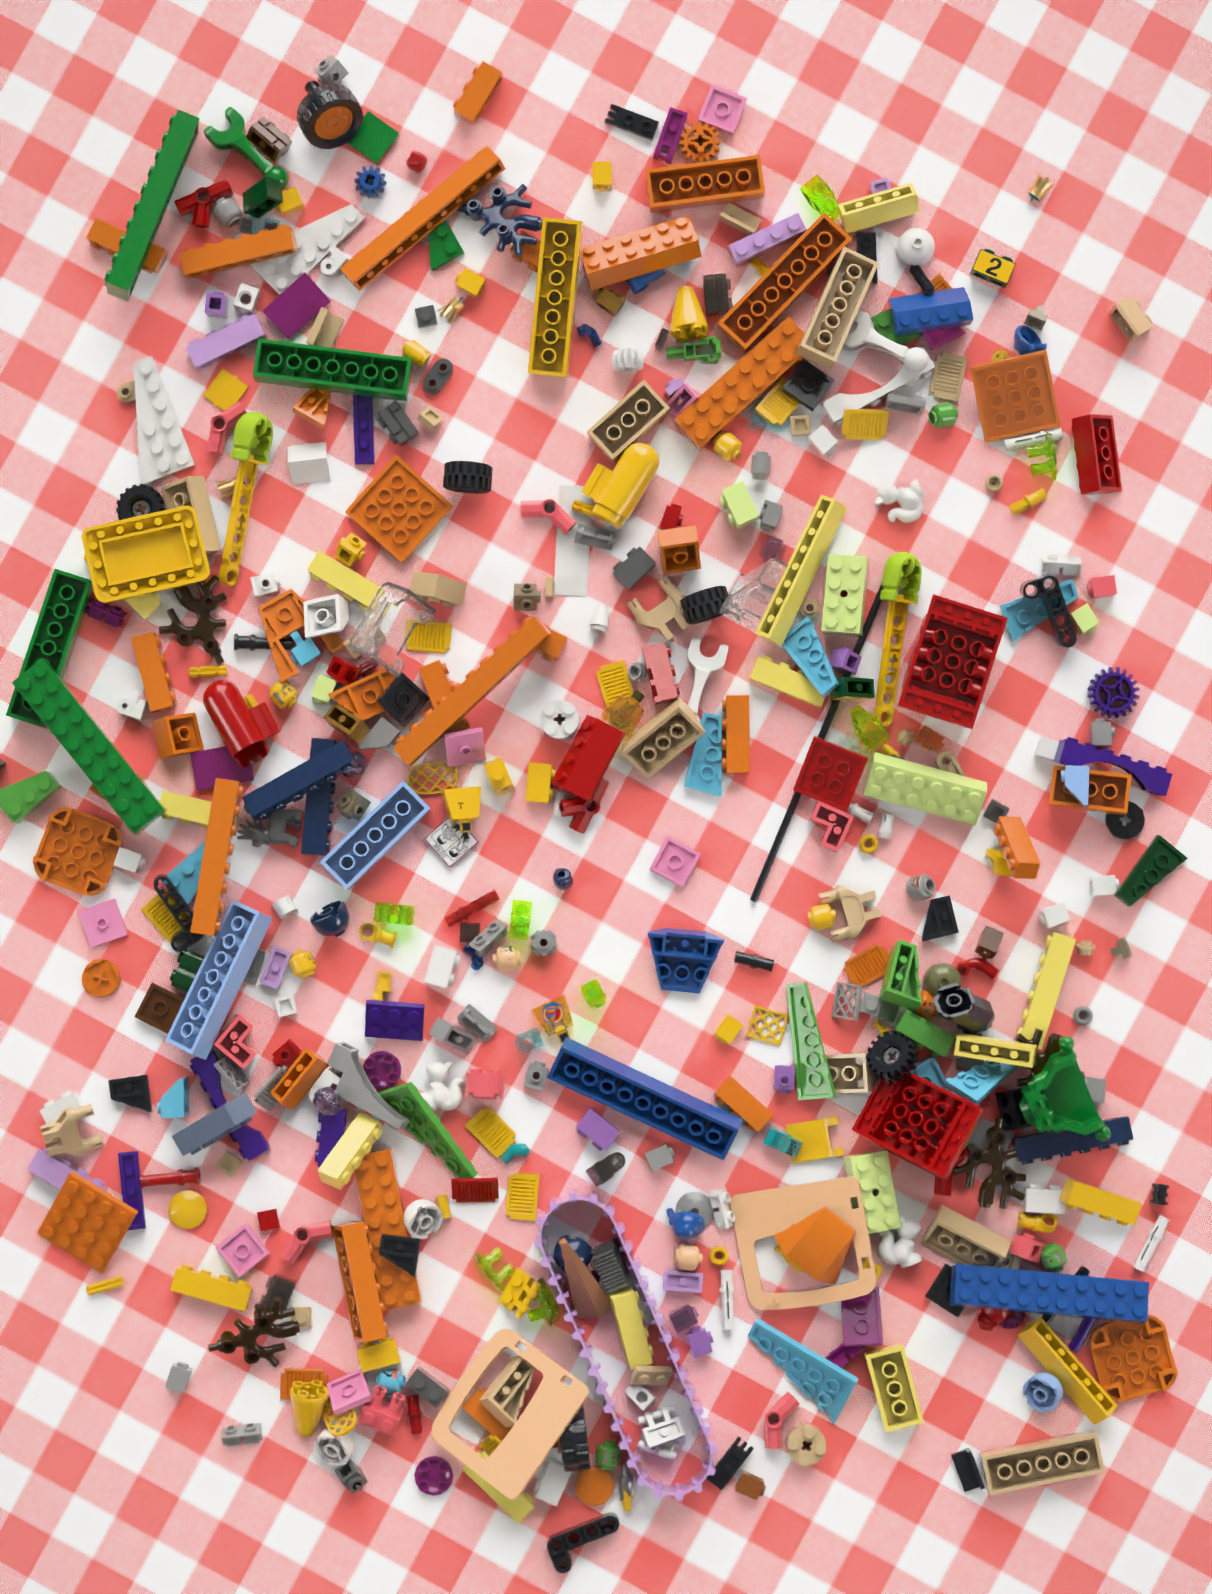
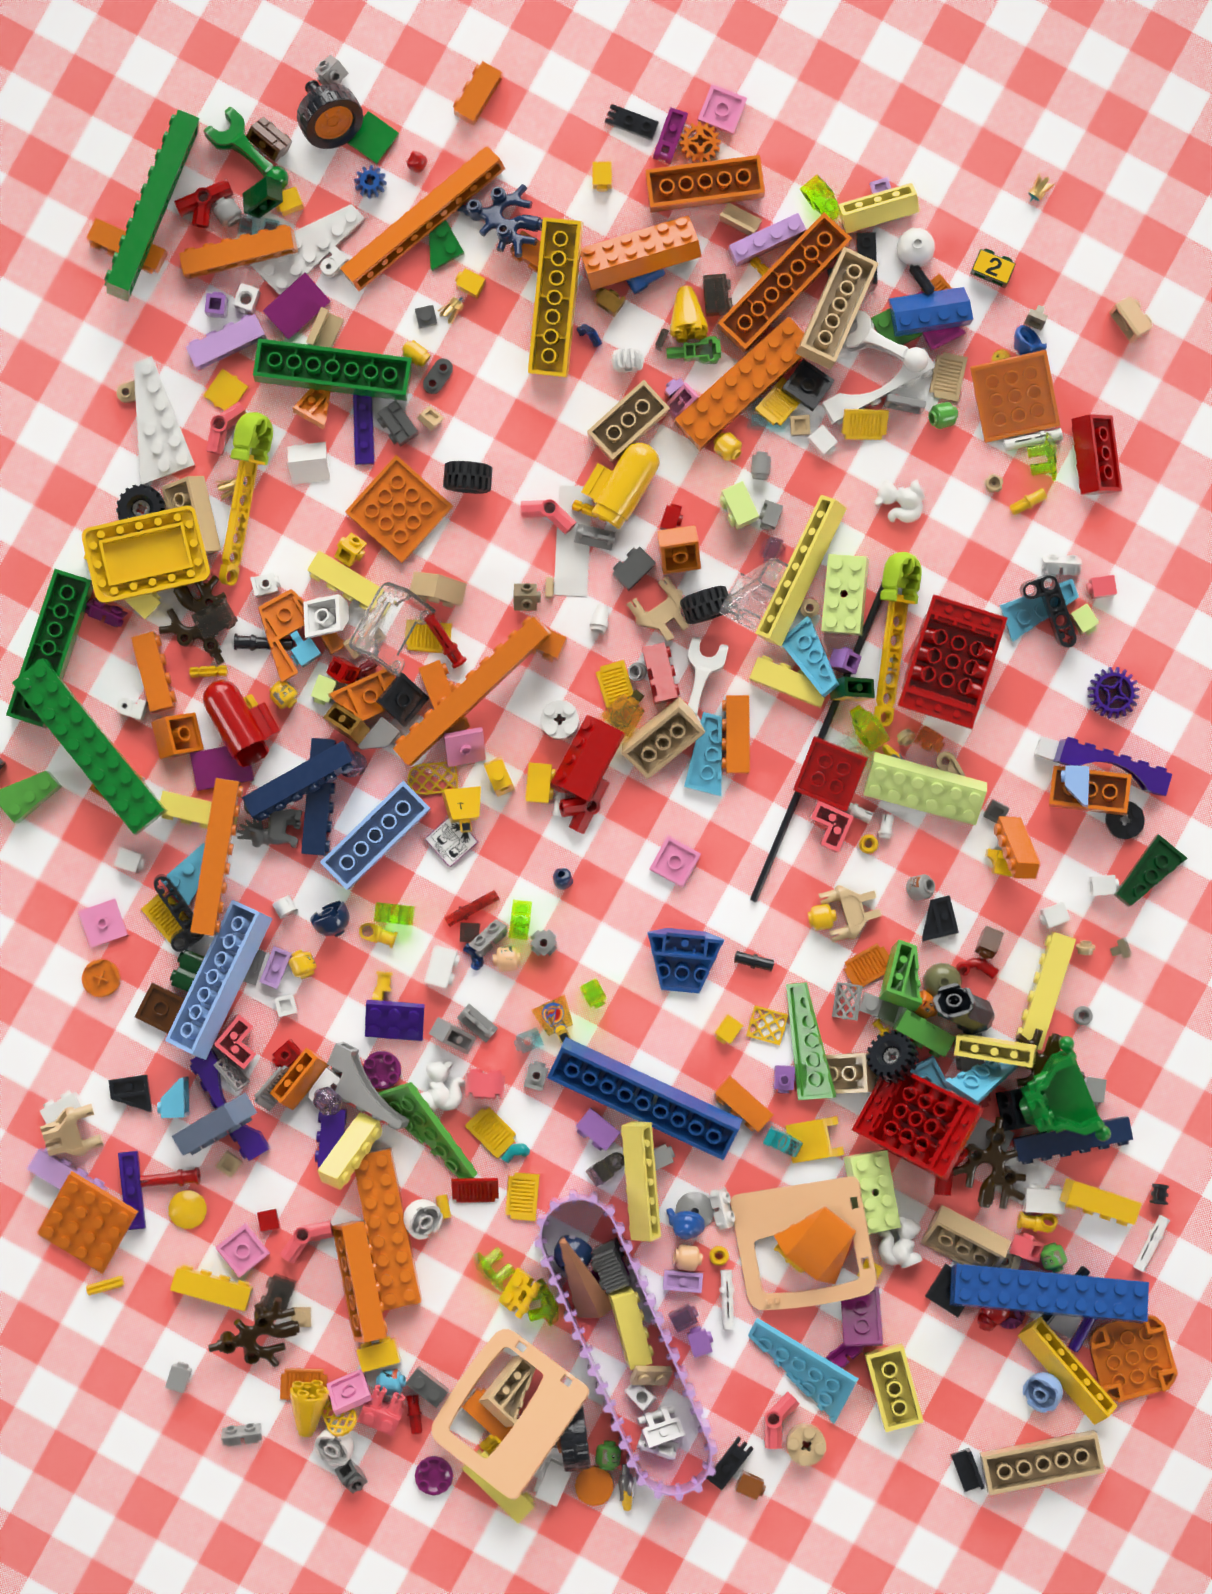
(78, 851): orange tile -> none
(215, 618): none -> clear smoke brick
(353, 805): dark tan brick -> none
(401, 1251): black wing -> none
(449, 647): none -> red pin
(585, 1537): black beam -> none
(641, 1181): none -> light yellow brick
(1101, 732): light grey brick -> none

